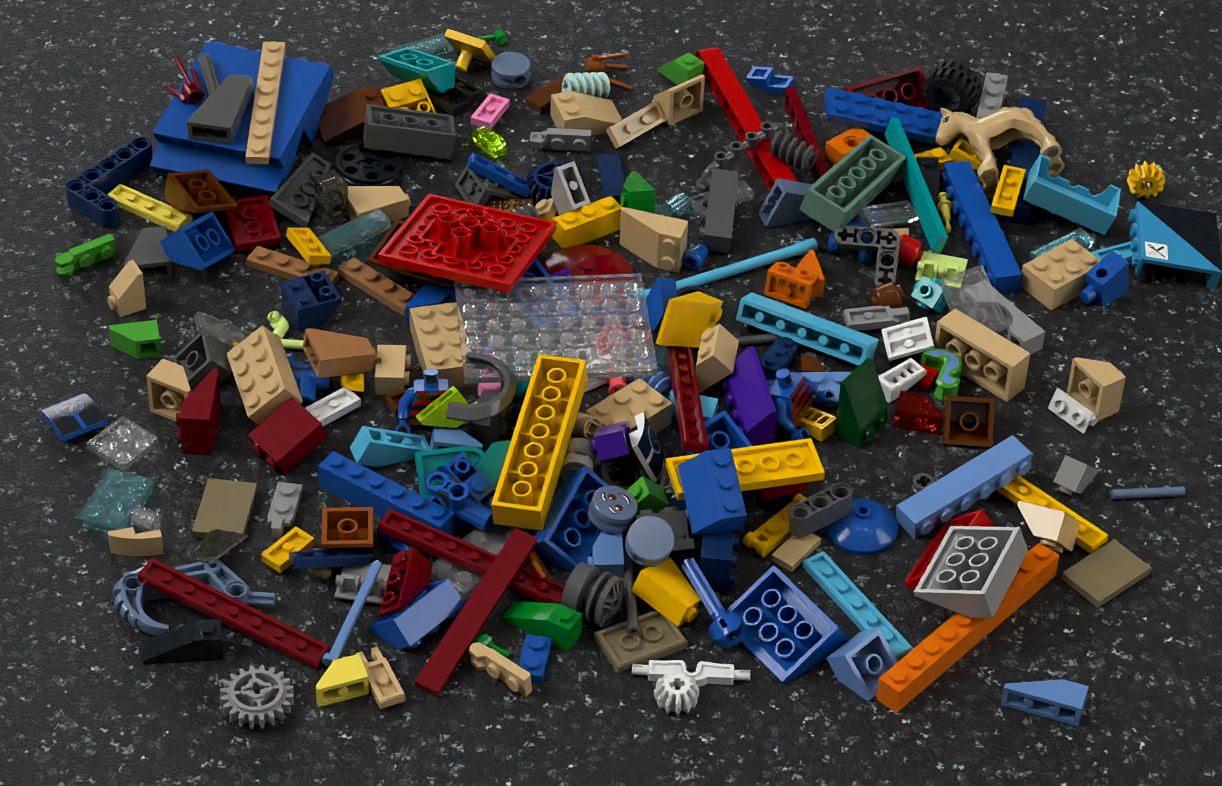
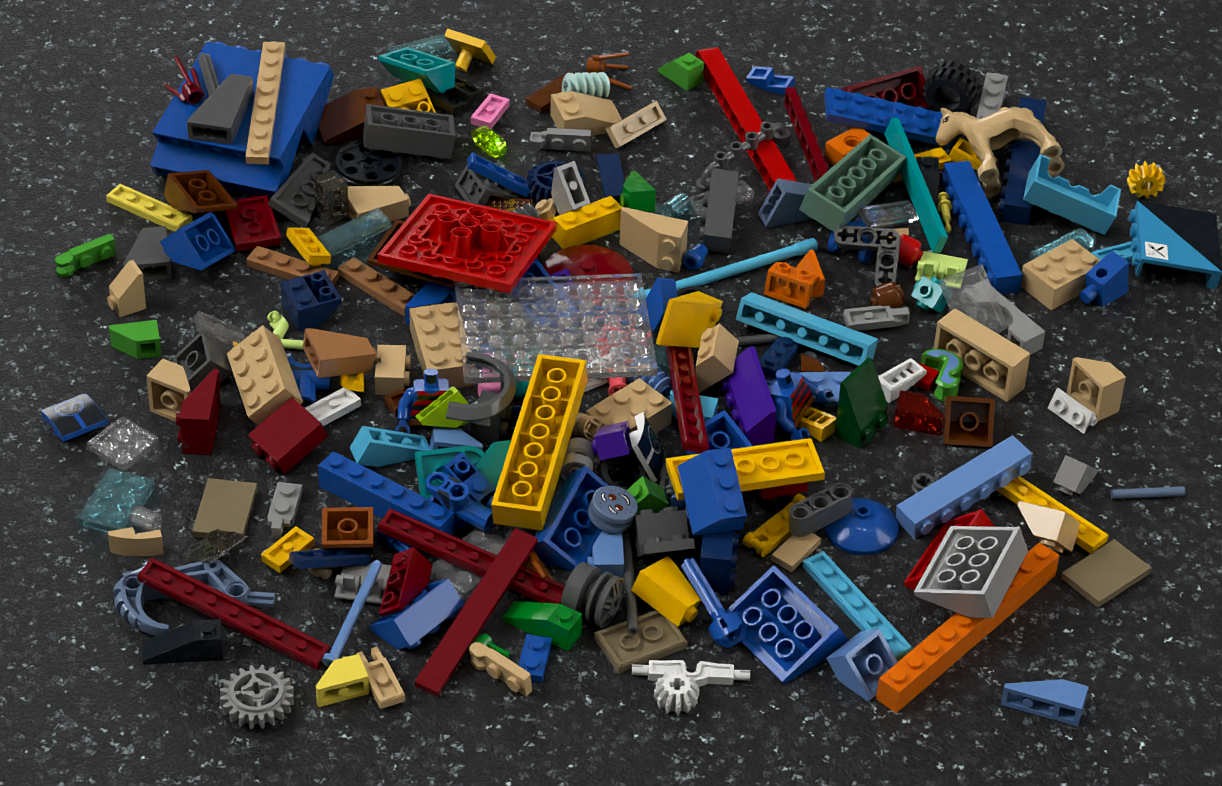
(88, 189): dark blue beam -> none
(498, 36): green hand -> none
(511, 70): sand blue head -> none
(649, 541): sand blue head -> none
(682, 100): tan slope -> none
(792, 152): dark grey piece -> none
(907, 338): white slope -> none
(1008, 191): yellow plate -> none

